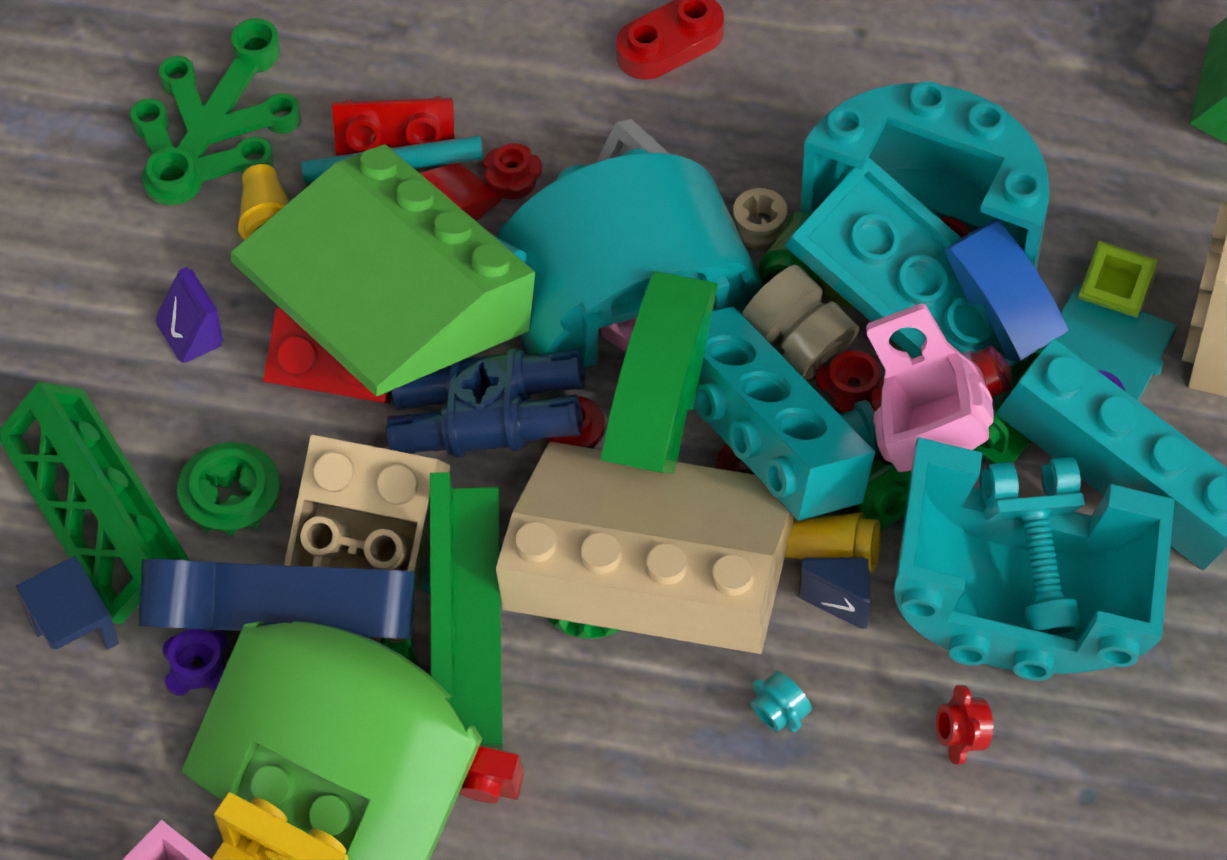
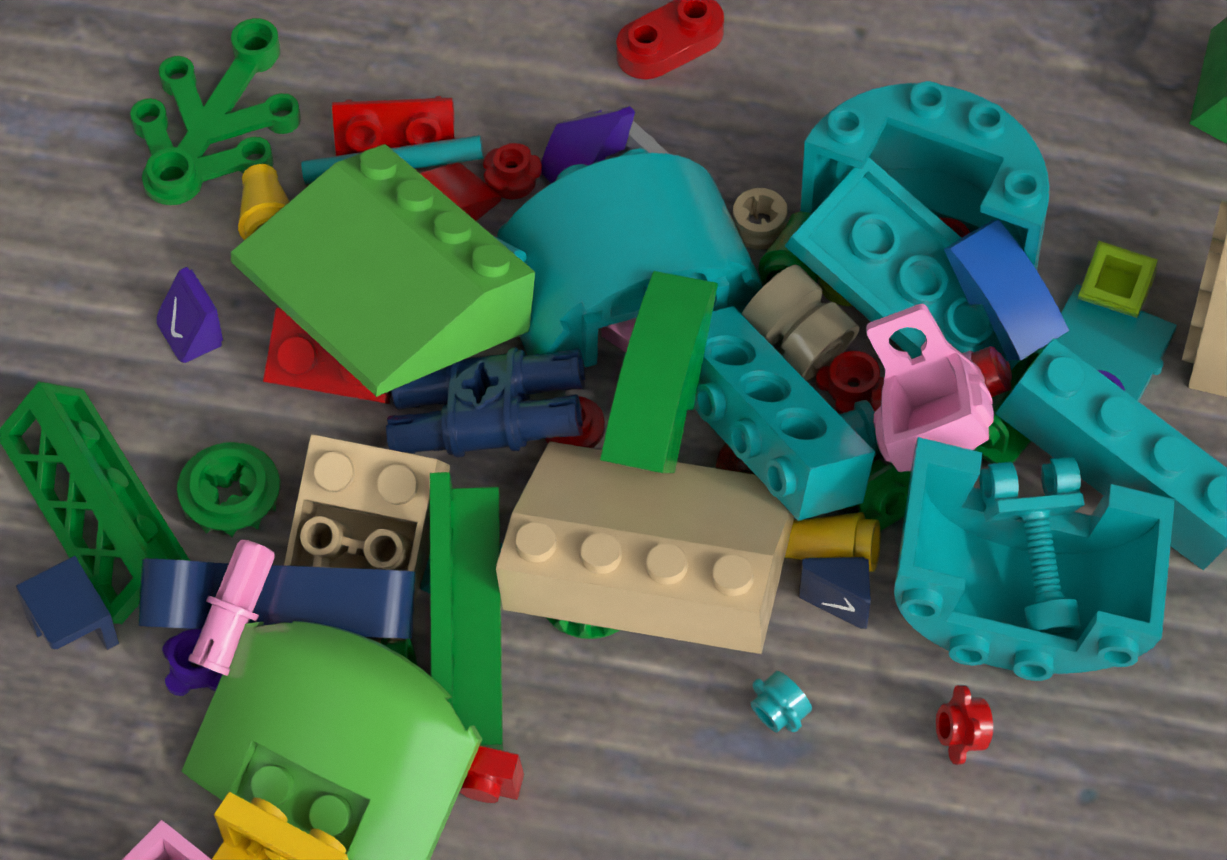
(232, 606): none -> bright pink axle
(586, 140): none -> dark purple slope

